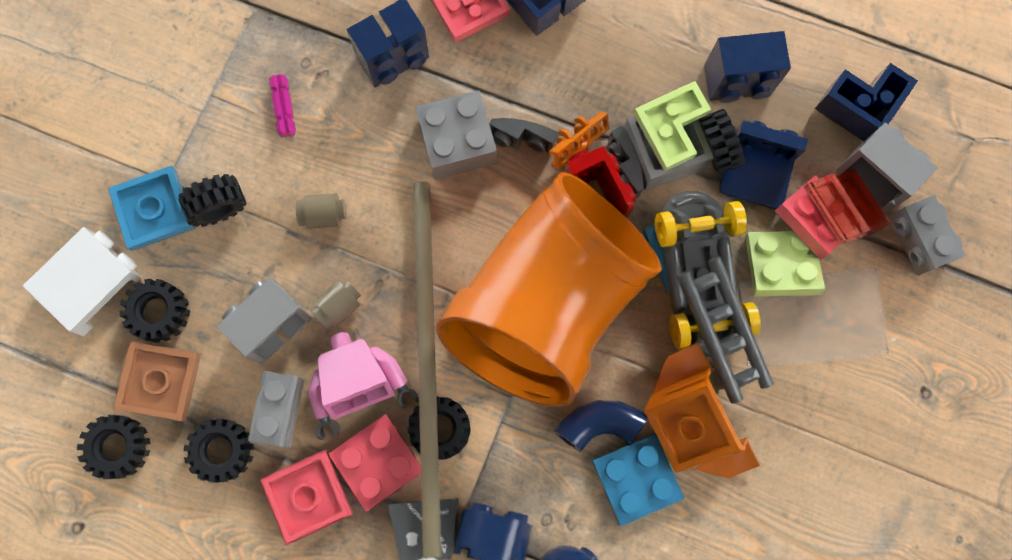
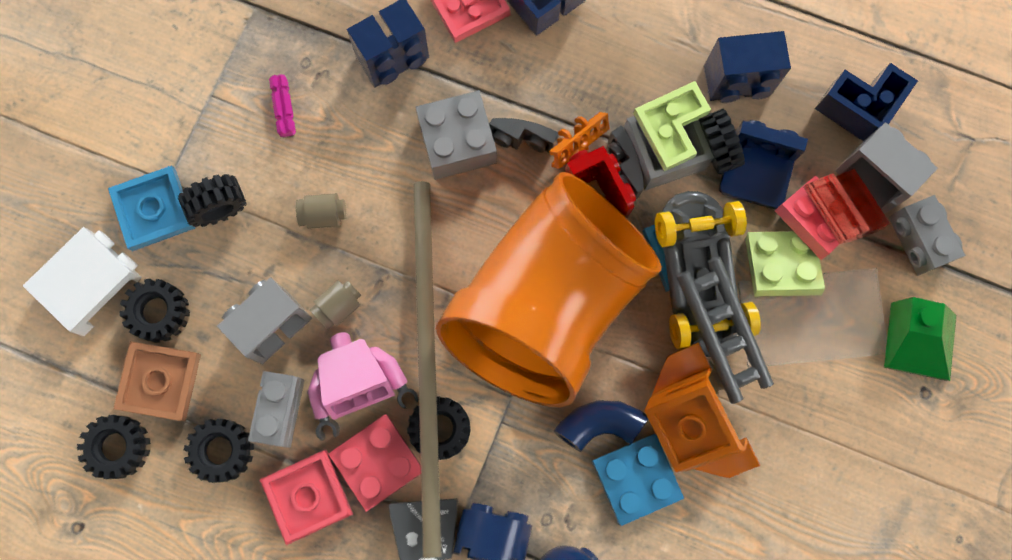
(921, 338): none -> green slope

